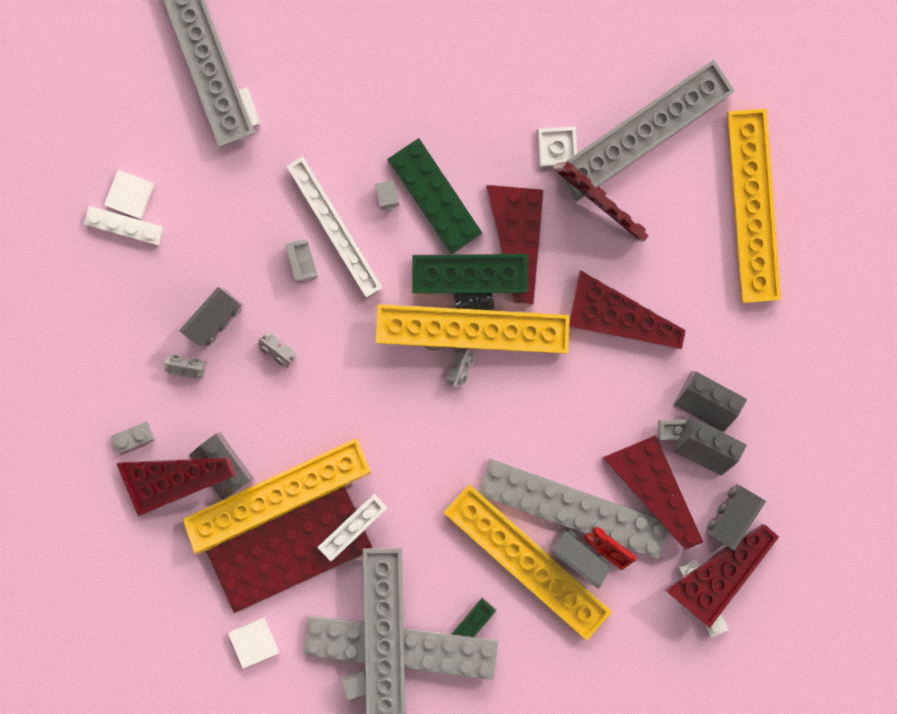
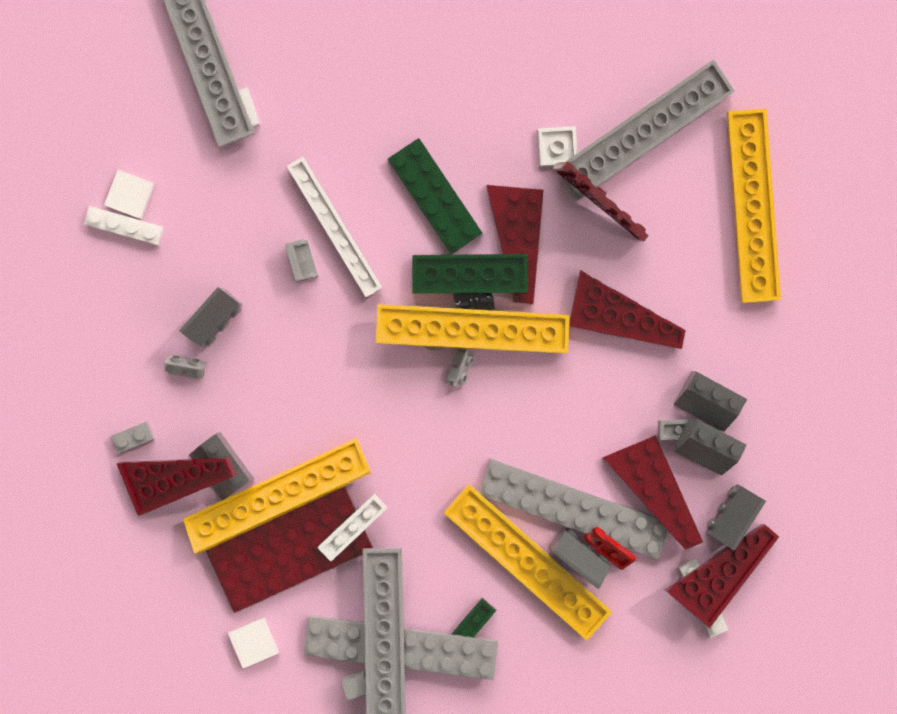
(282, 355): light grey hinge -> none
(387, 195): light grey brick -> none

